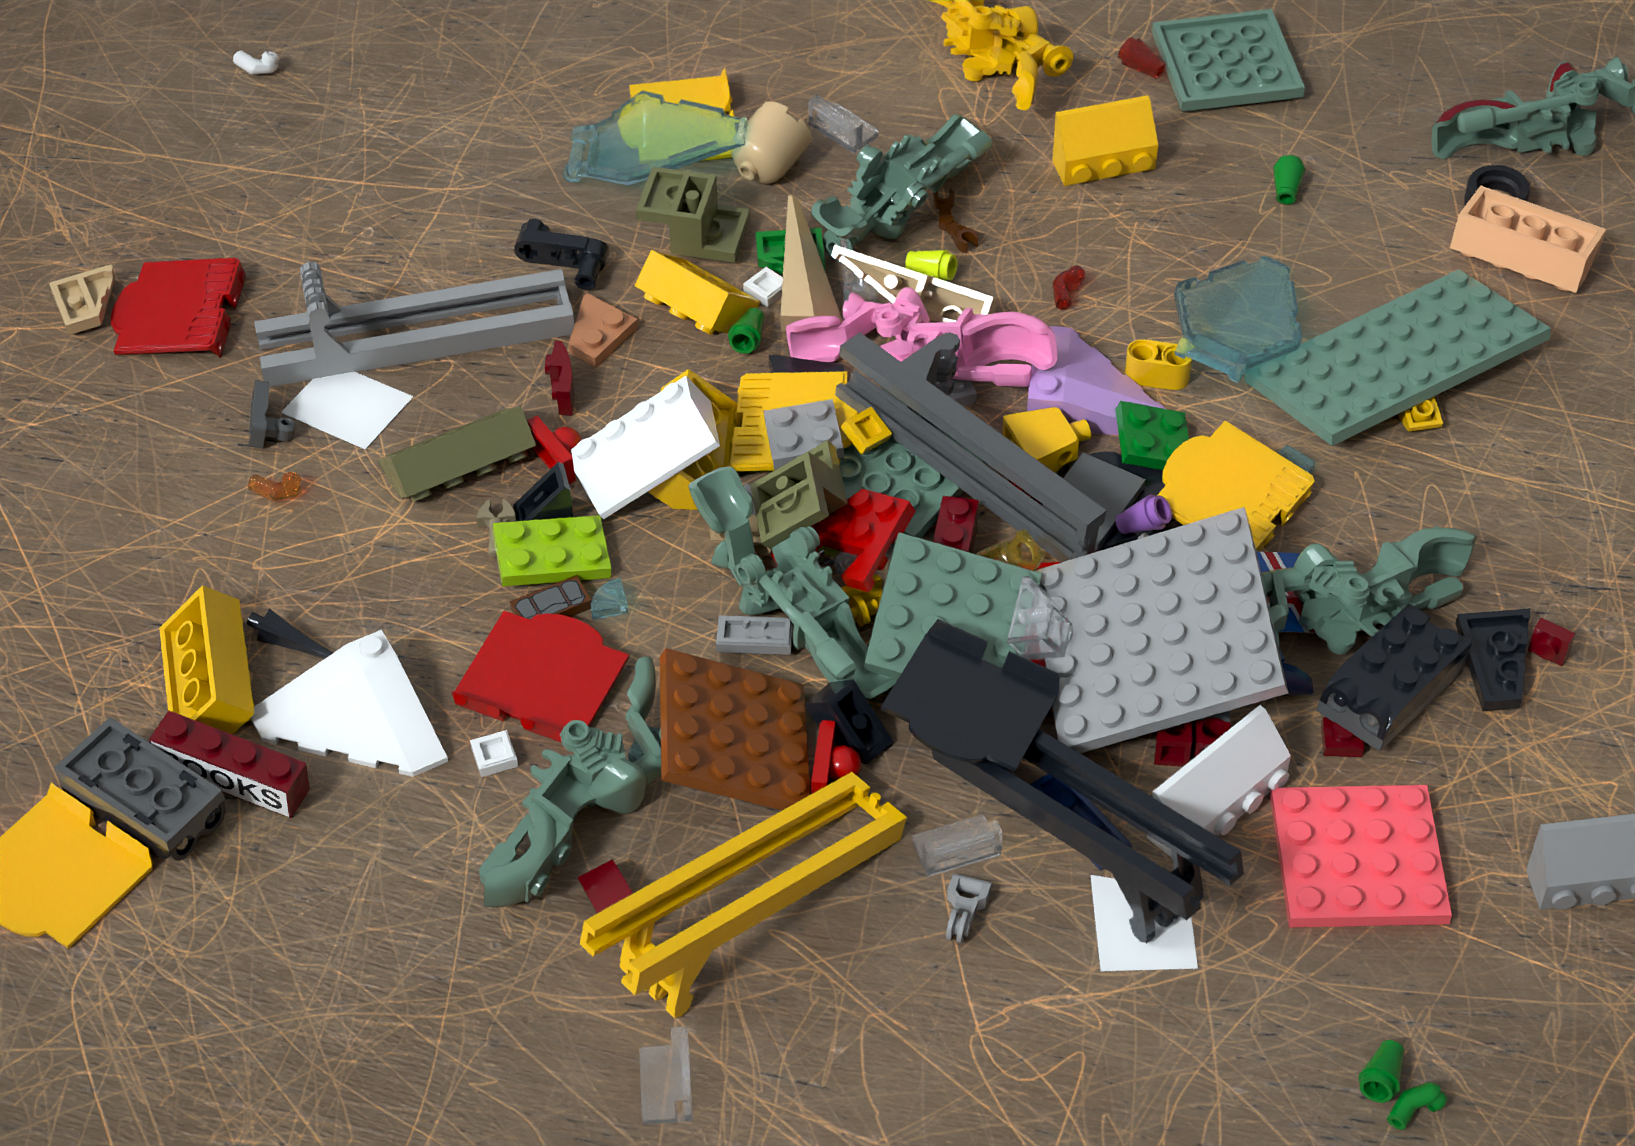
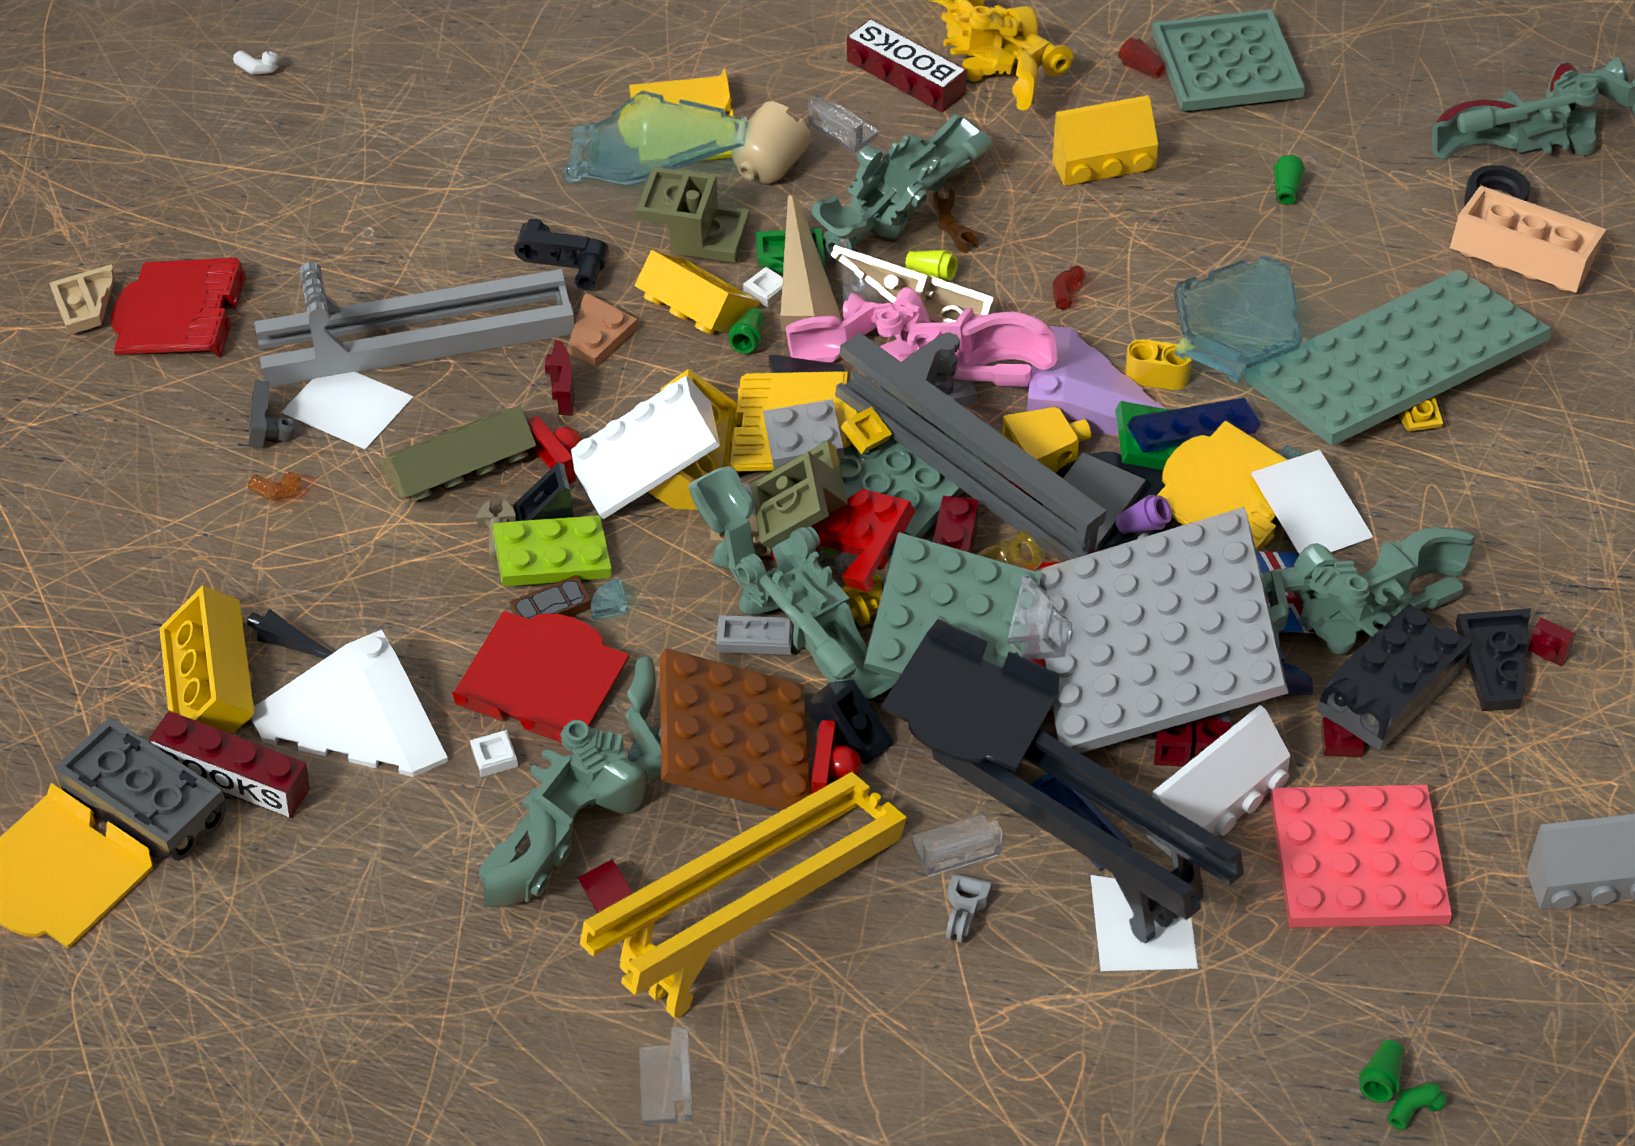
(906, 65): none -> brick
(1176, 426): none -> clear blue plate
(1311, 503): none -> white sticker

